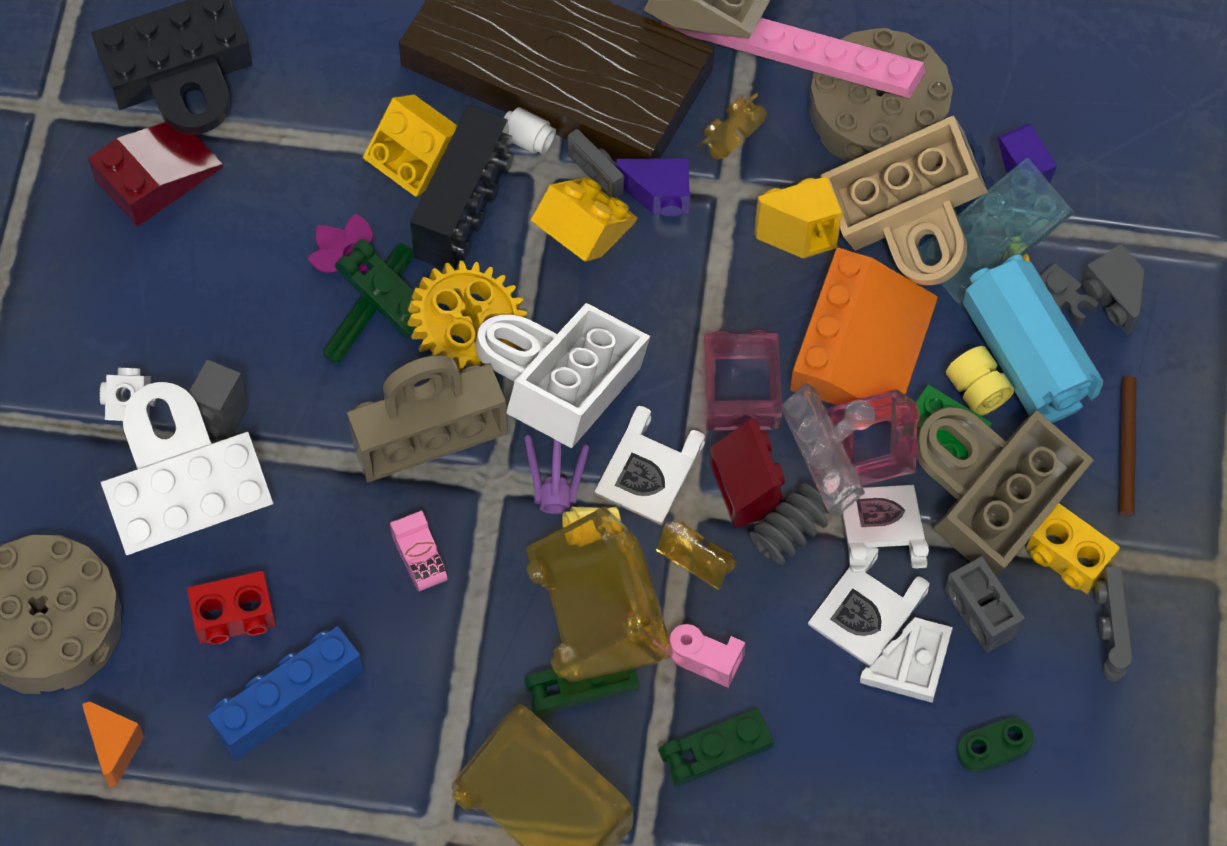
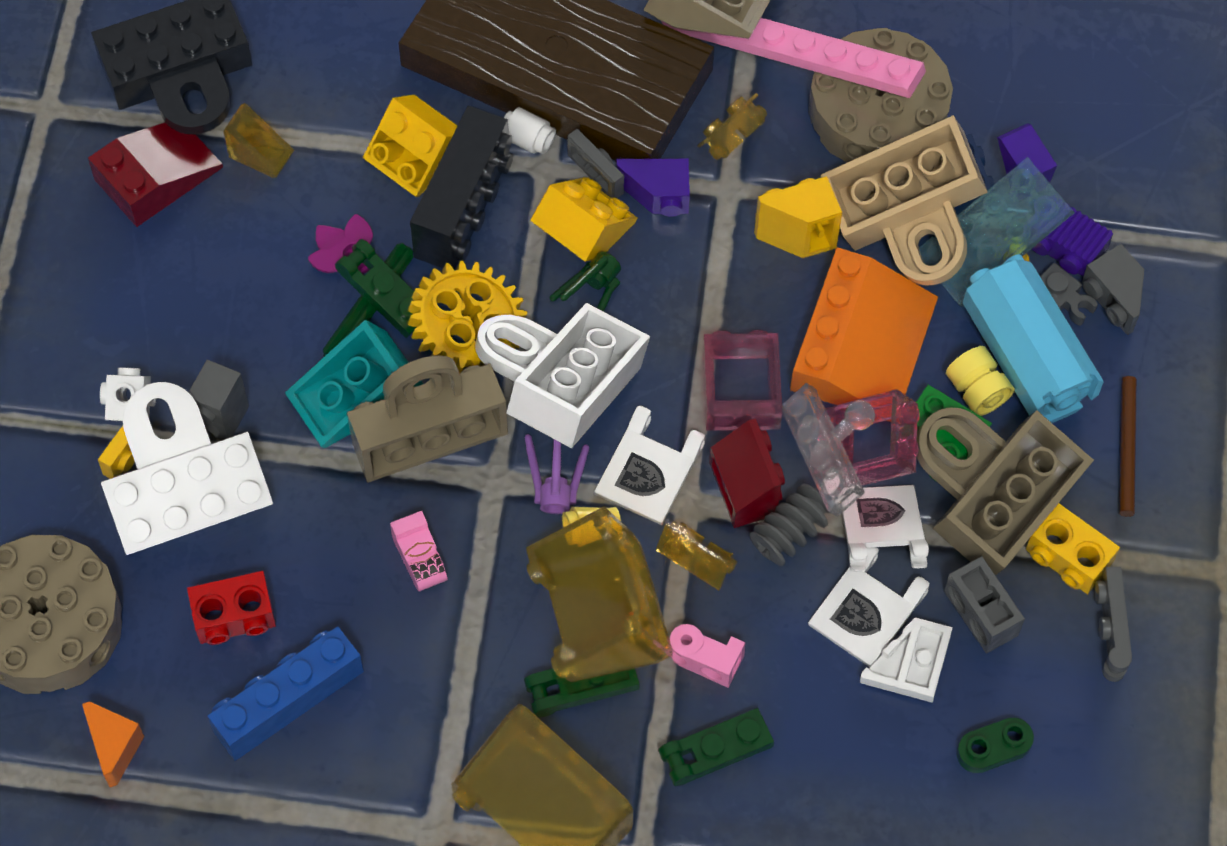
(116, 456): none -> yellow bracket
(255, 142): none -> clear yellow slope
(344, 379): none -> teal slope
(598, 274): none -> dark green plant
(1076, 243): none -> dark purple brick

